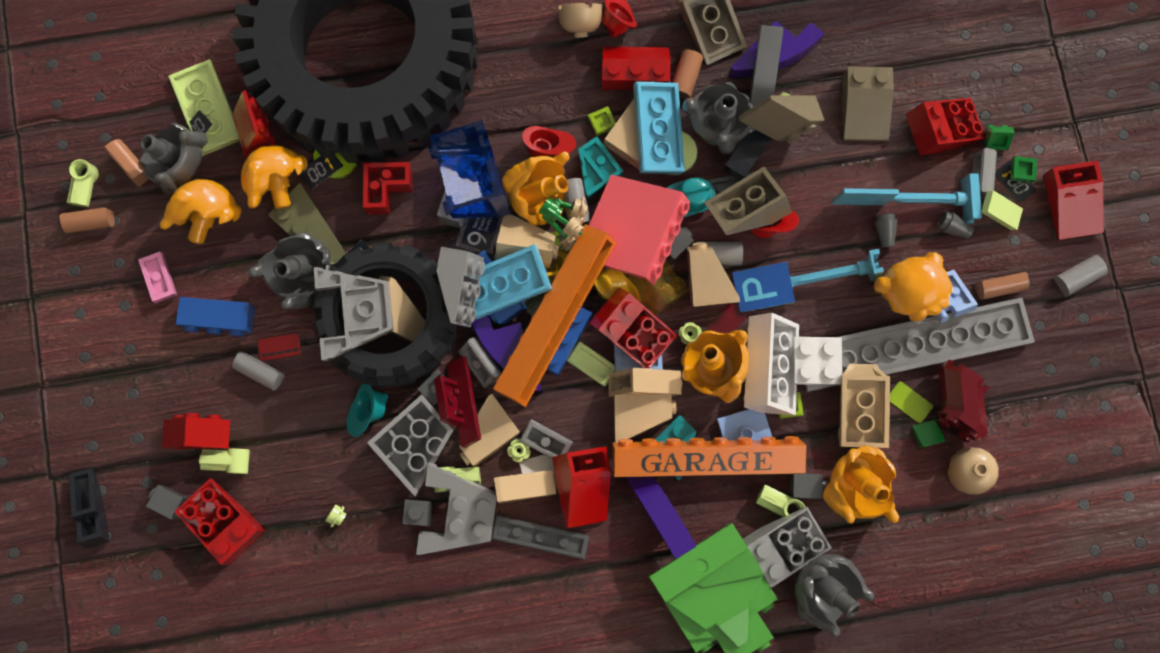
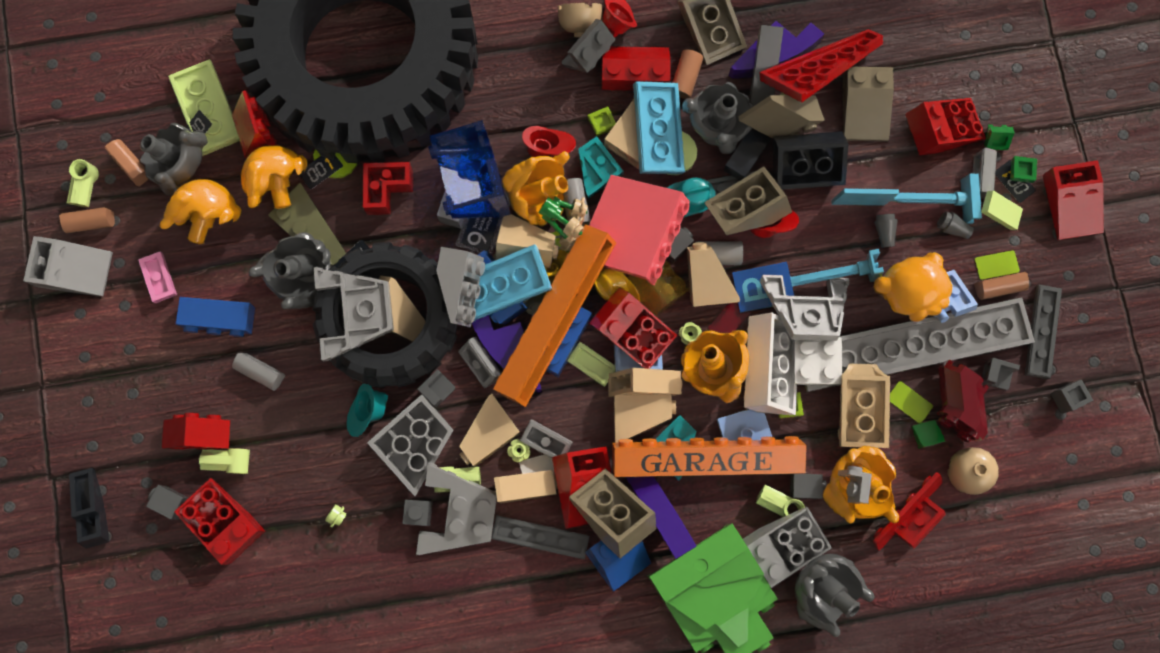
(67, 267): none -> light grey slope
(279, 347): red sticker -> none
(457, 401): dark red bracket -> none
(589, 47): none -> dark grey bracket
(614, 512): none -> dark tan slope
(618, 570): none -> blue slope
(808, 316): none -> light grey wing
(810, 160): none -> black brick
(814, 70): none -> red wing
(859, 485): none -> light grey bracket
(915, 518): none -> red bracket
(997, 264): none -> lime sticker
(998, 373): none -> dark grey panel
(1044, 331): none -> dark grey tile
(1071, 396): none -> dark grey panel
(1081, 275): light grey brick -> none

